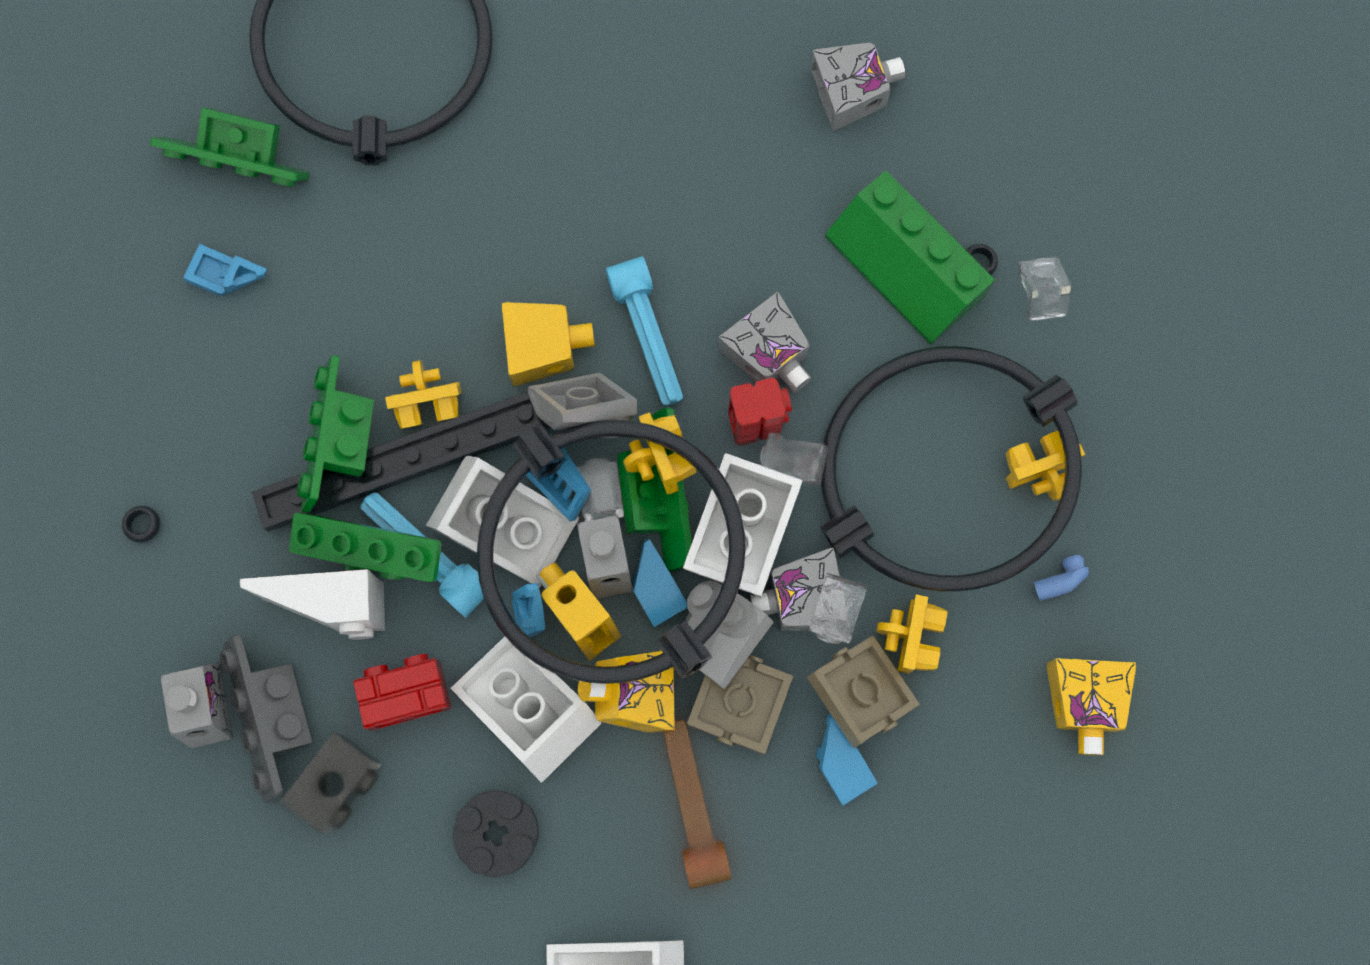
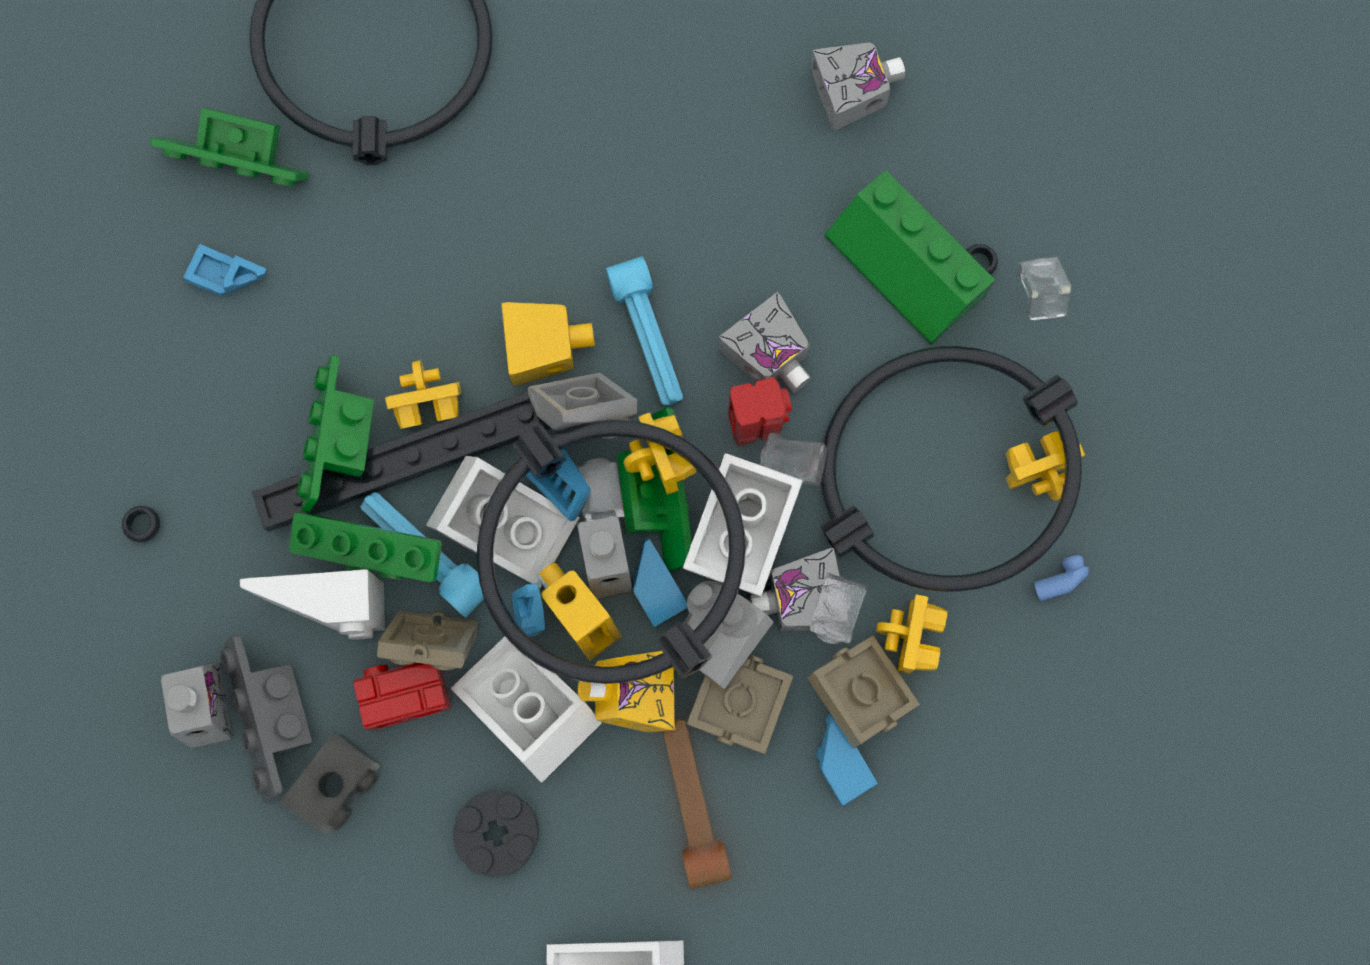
(420, 639): none -> dark tan plate
(1091, 698): yellow torso -> none

